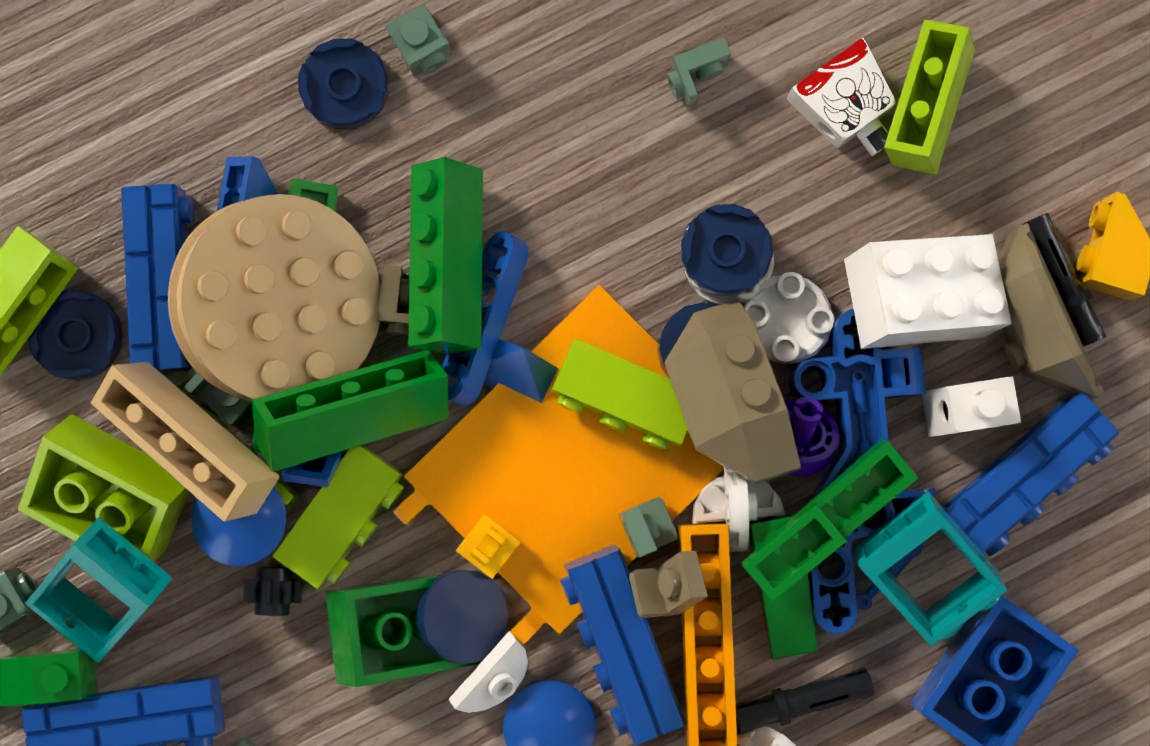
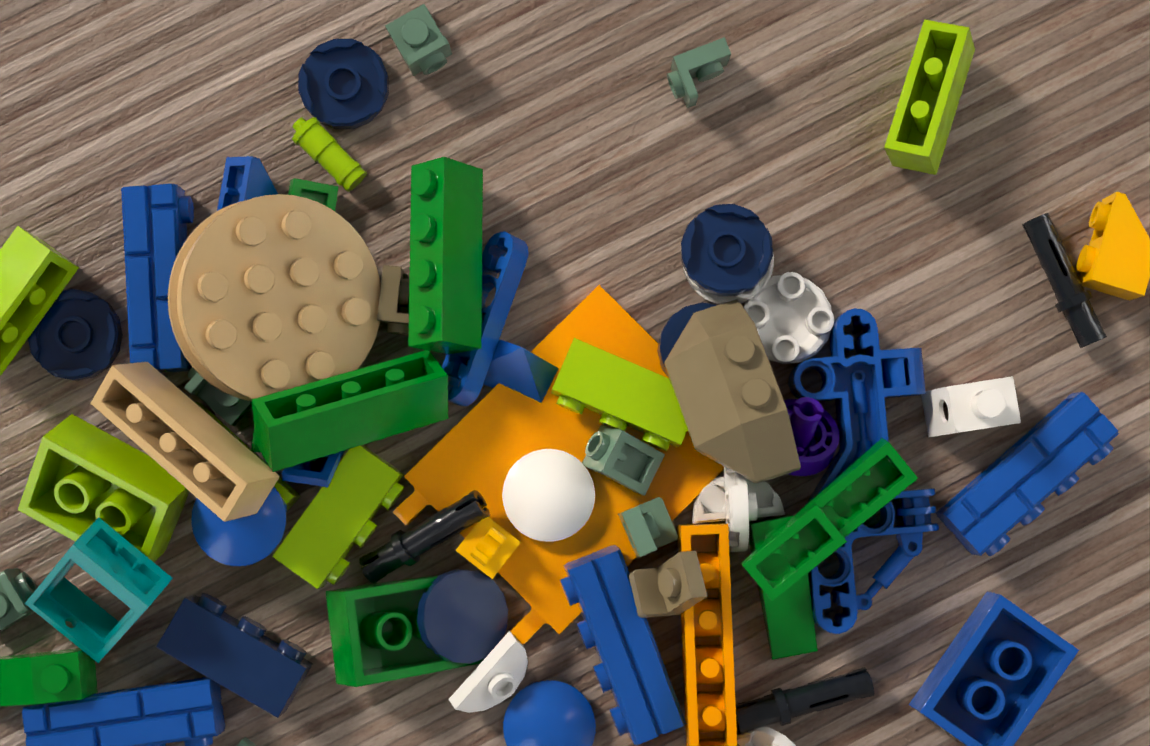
(235, 653): none -> dark blue brick
(273, 591): black gear -> none
(328, 153): none -> lime piece
(409, 545): none -> black pin
(548, 495): none -> white dish
(622, 458): none -> sand green bracket
(847, 99): torso -> none
(902, 536): teal window -> none
(927, 290): white brick -> none
(1041, 331): dark tan wedge -> none

